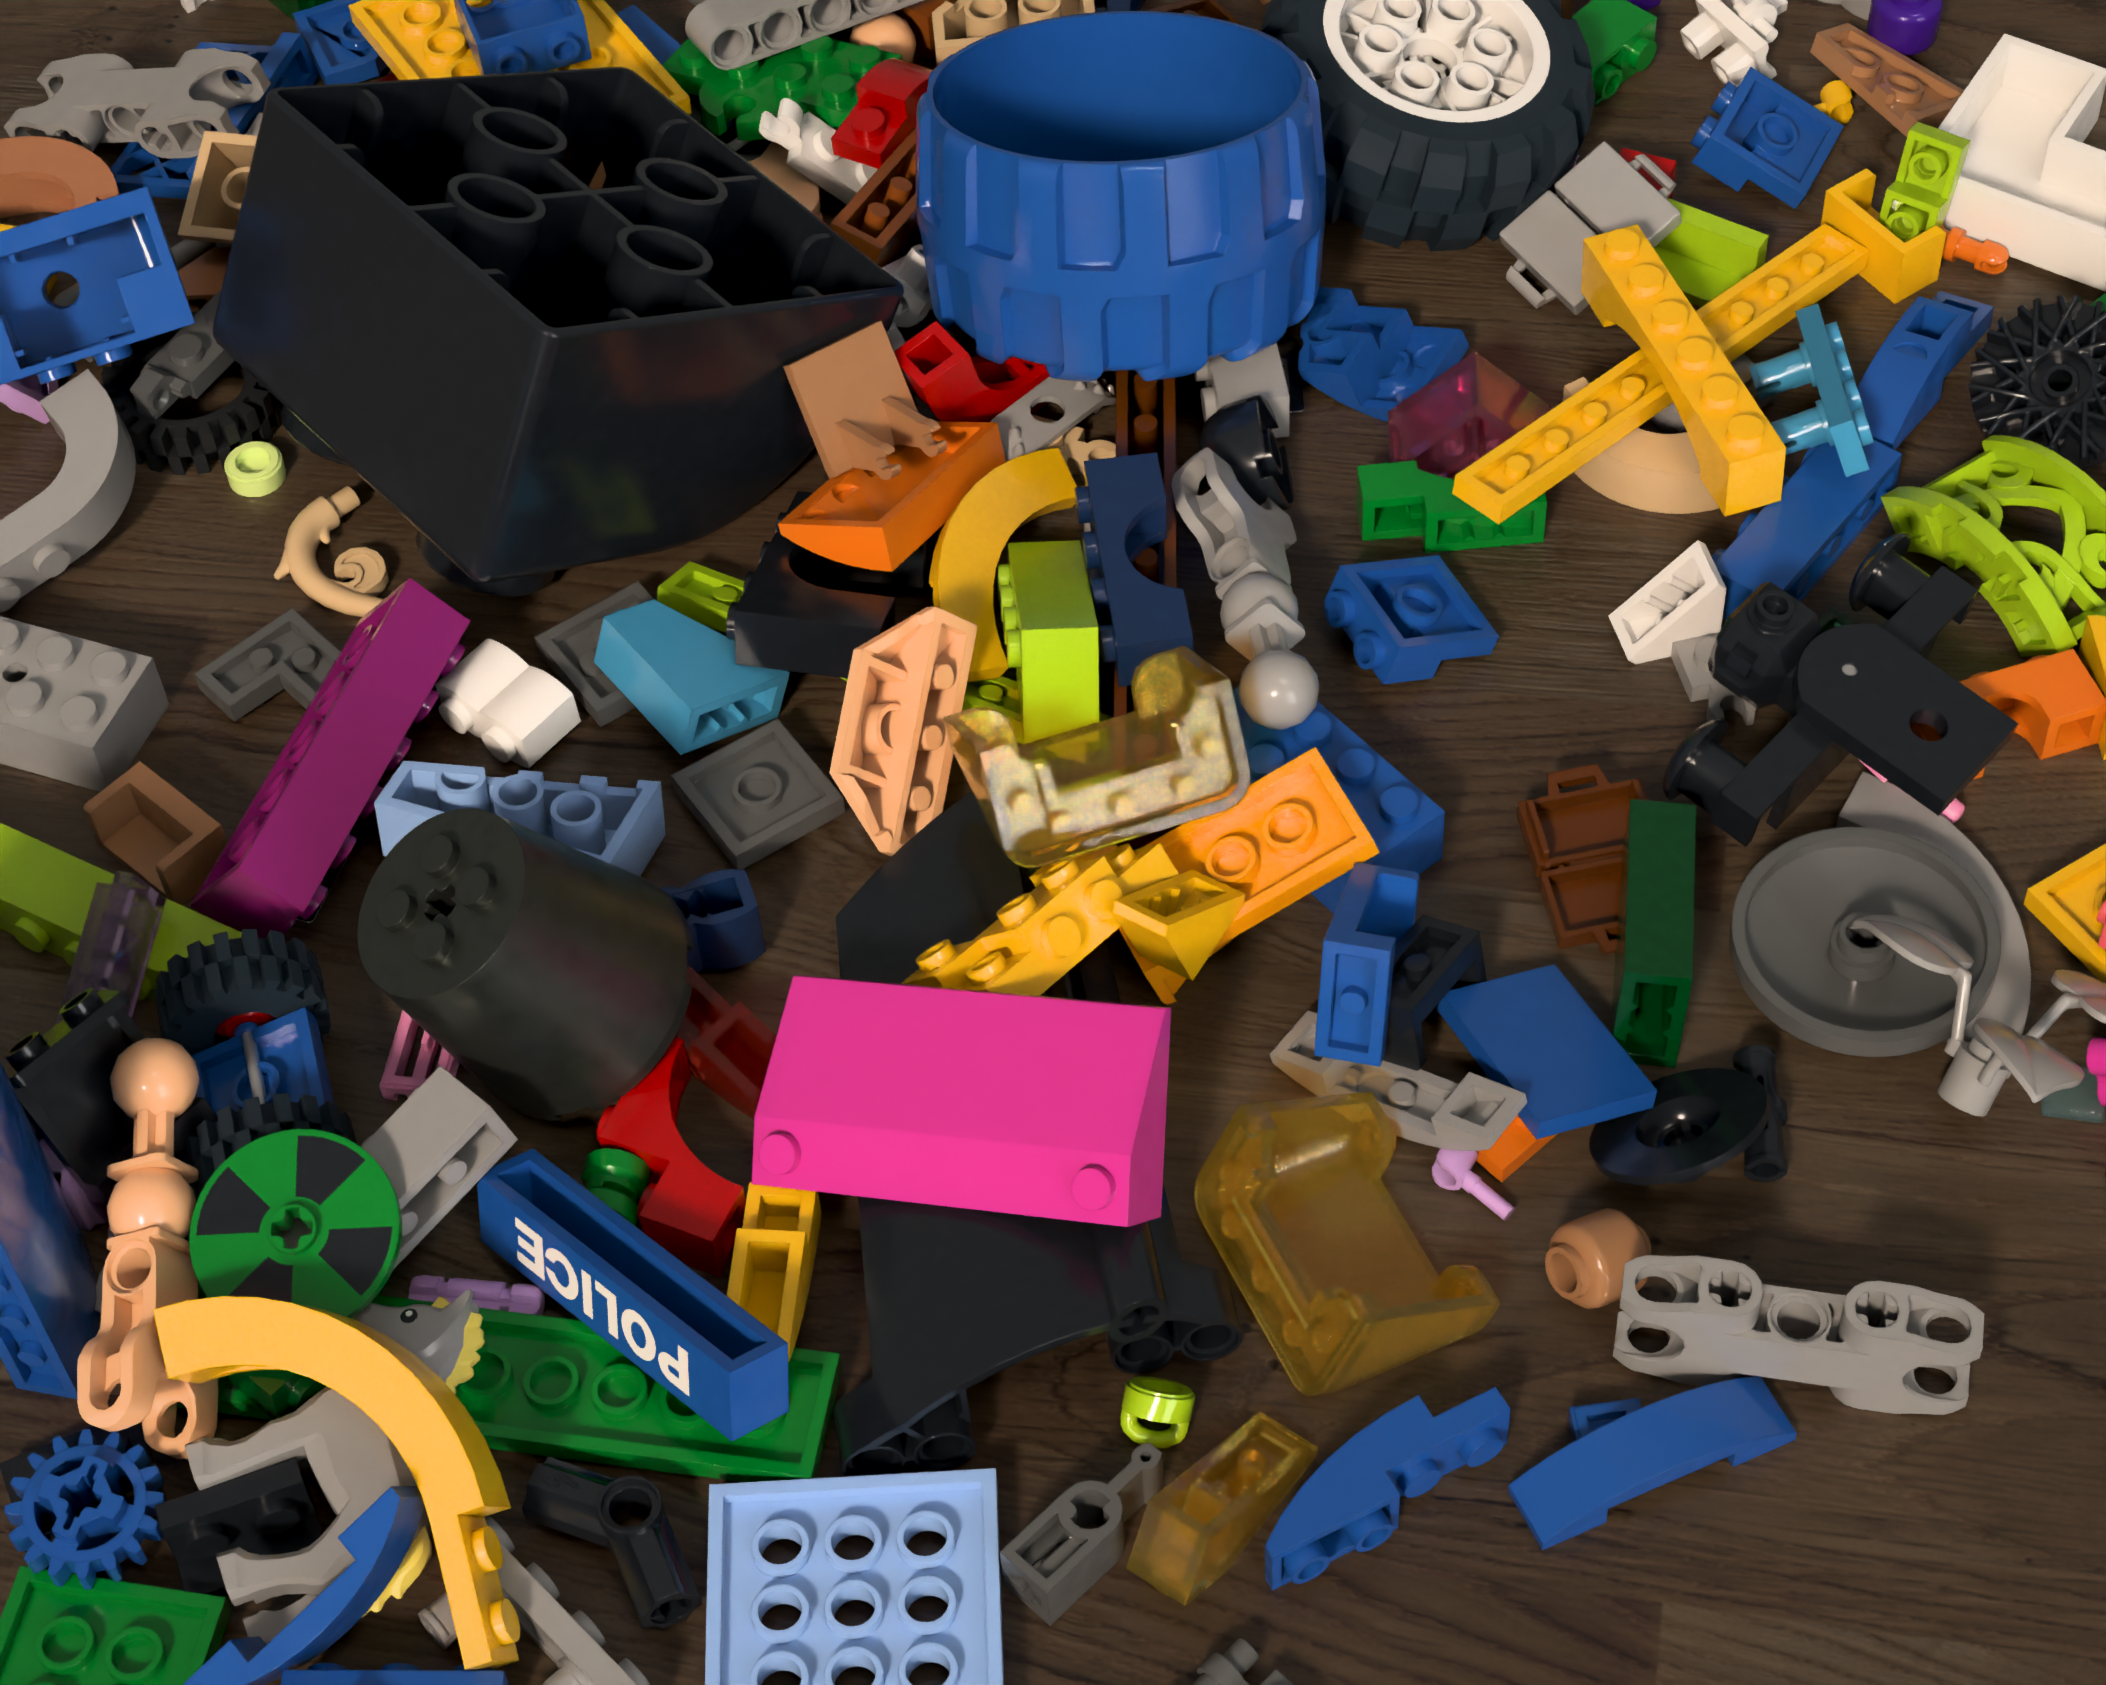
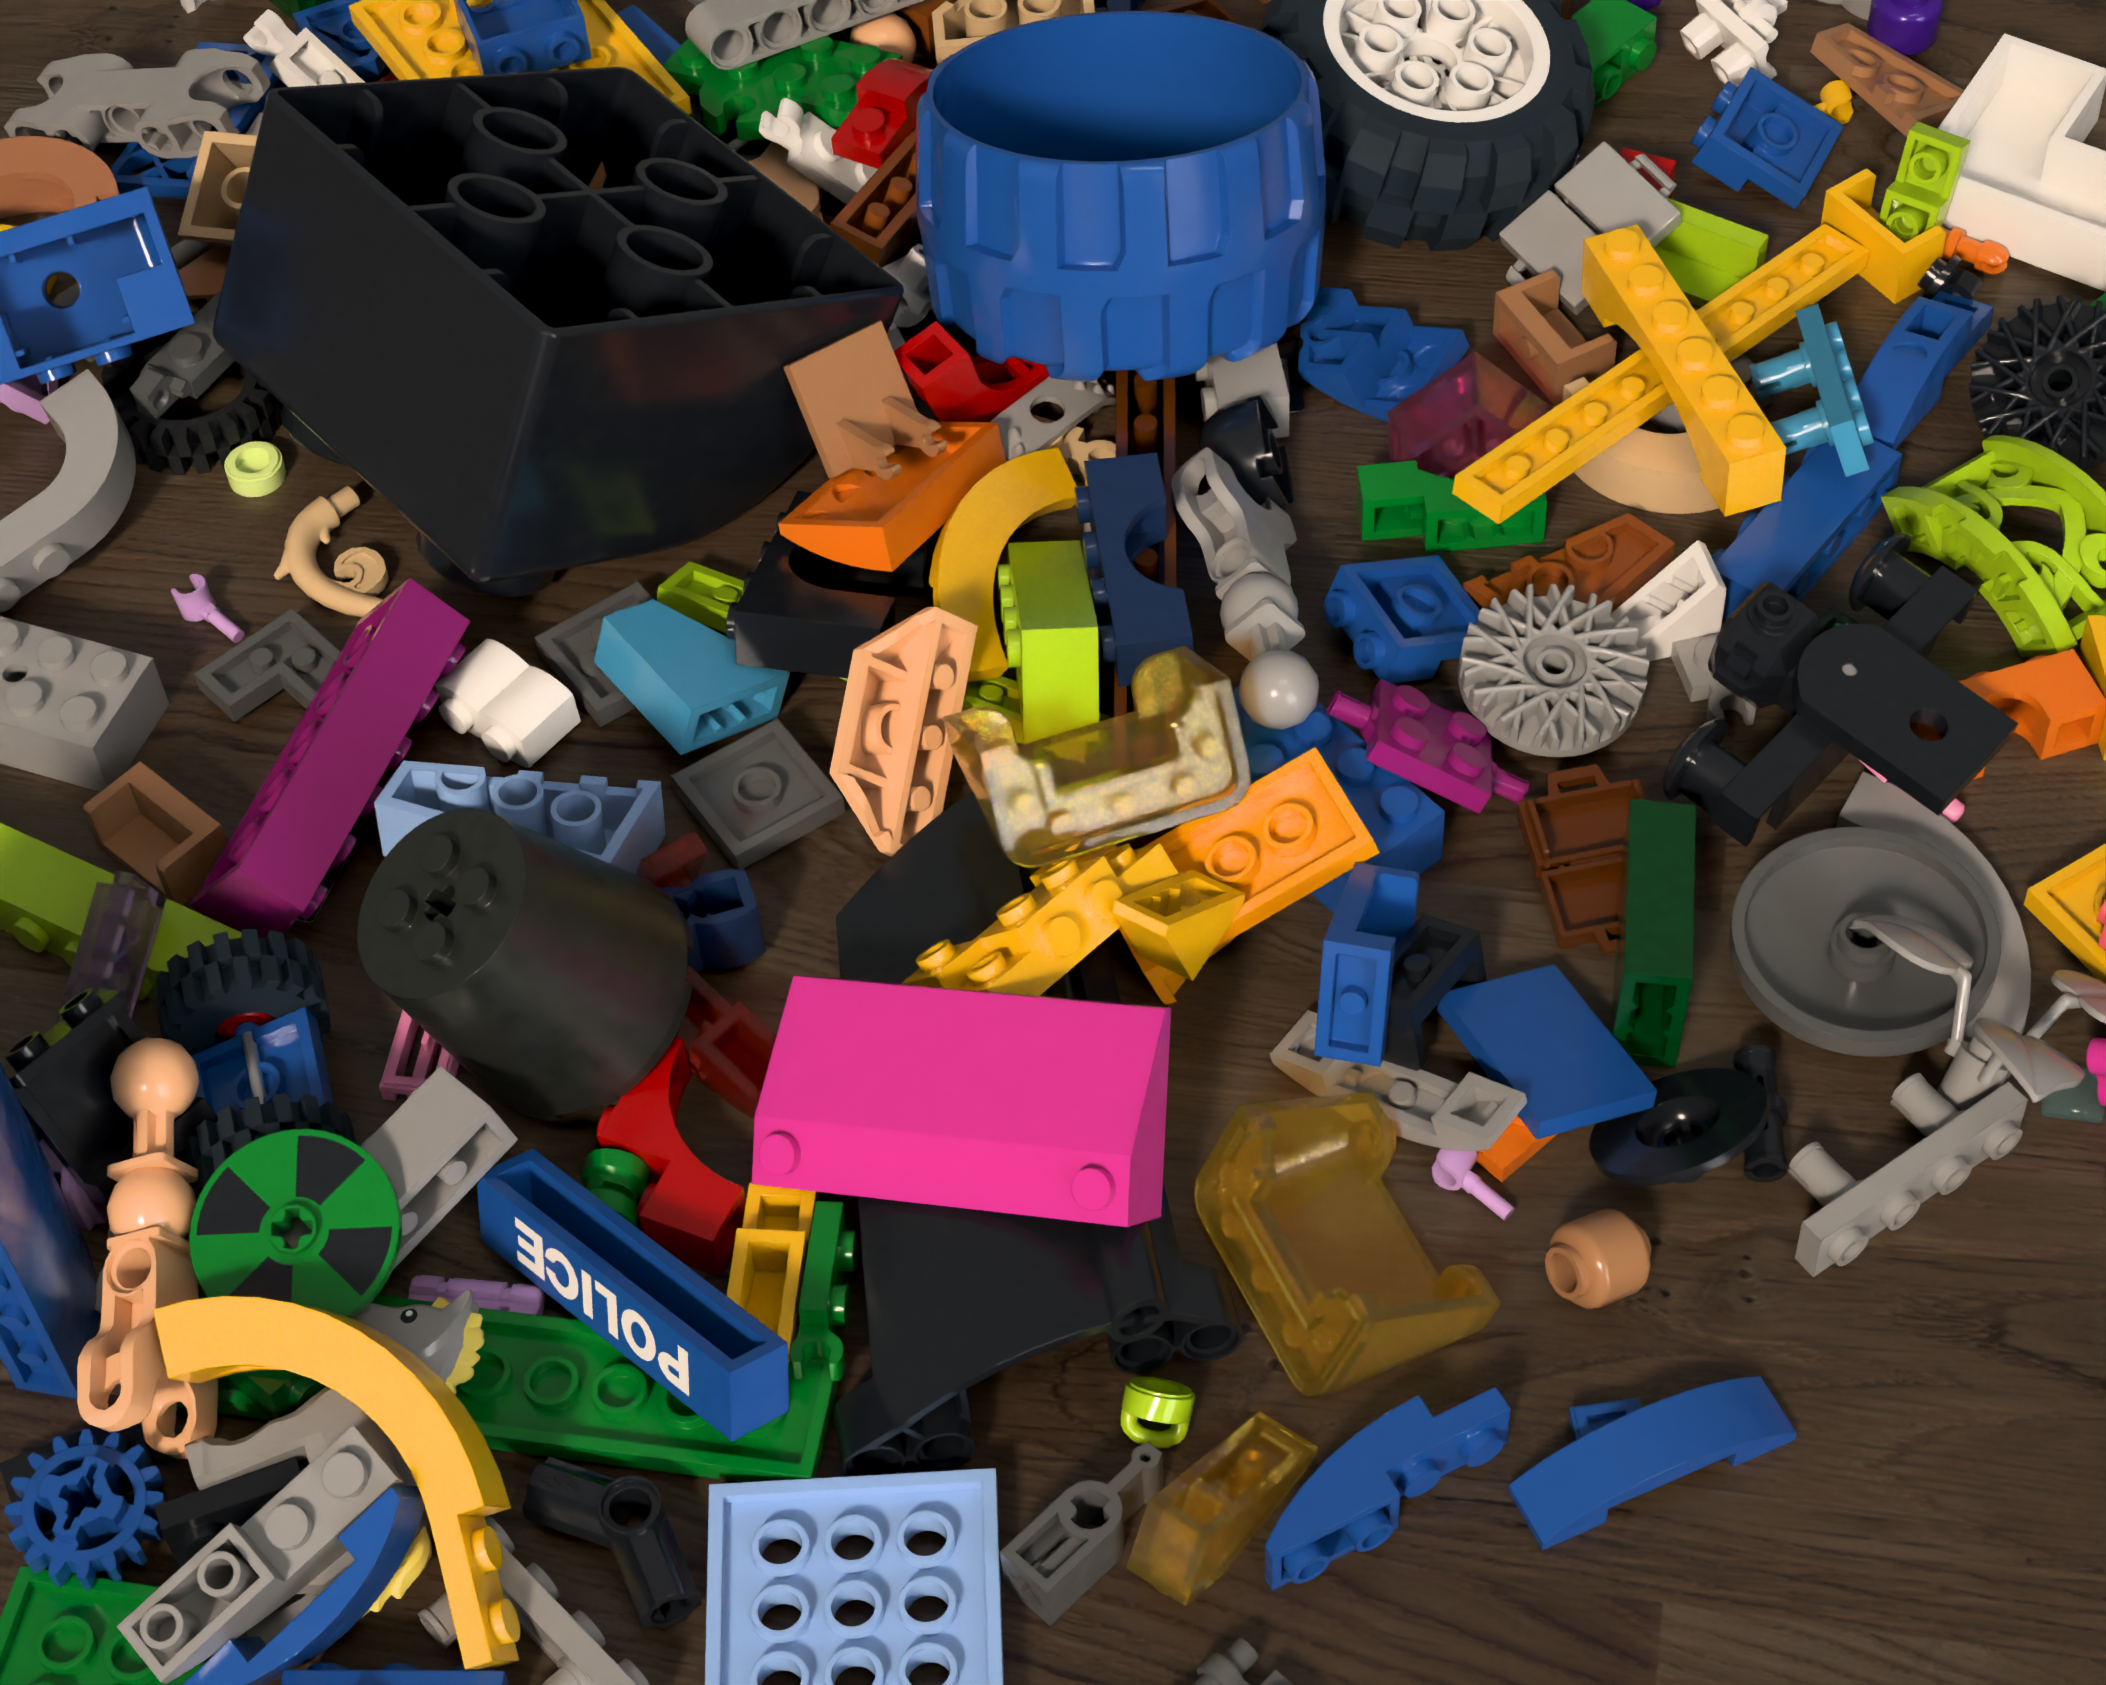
(201, 606): none -> lavender hand
(263, 1562): none -> light grey slope
(299, 58): none -> white plate
(674, 863): none -> clear red plate
(823, 1295): none -> green plate
(1428, 745): none -> magenta plate
(1545, 340): none -> medium nougat panel
(1552, 672): none -> light grey wheel
(1604, 561): none -> dark orange wing
(1855, 1342): light grey piece -> none
(1893, 1194): none -> light grey plate
(1945, 278): none -> black plate

